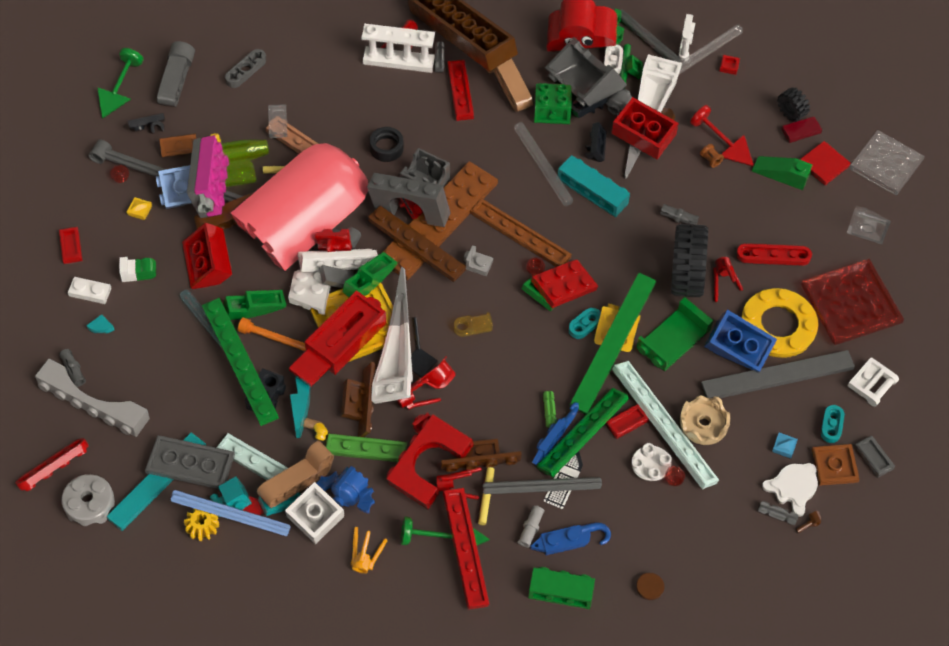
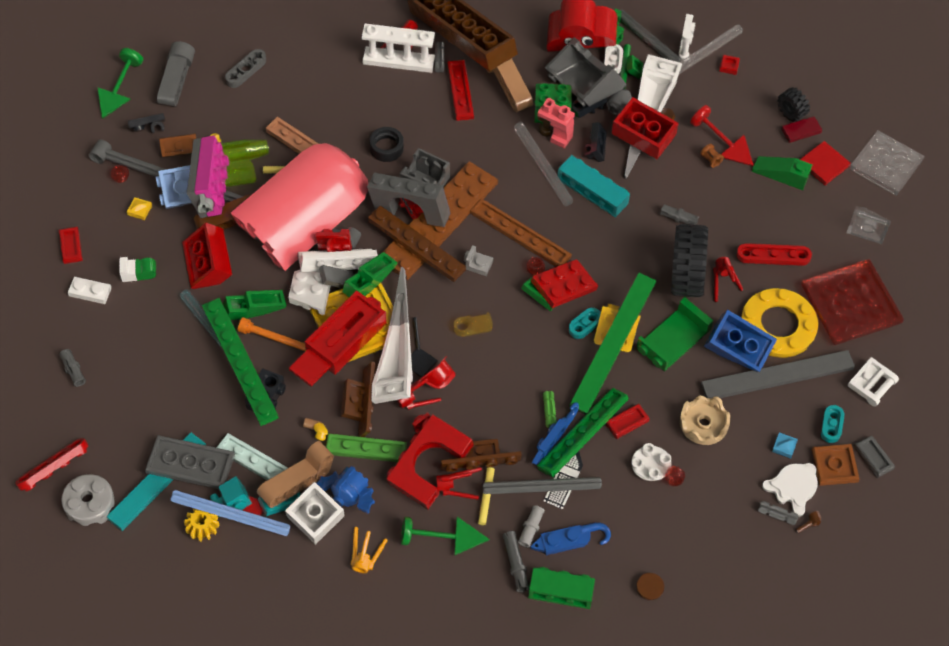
(100, 325): teal tile -> none
(125, 415): light grey arch -> none
(277, 121): clear tile -> none
(300, 405): teal slope -> none
(466, 549): red plate -> none
(517, 569): none -> dark grey pin
(556, 121): none -> coral hips
(665, 425): light aqua tile -> none

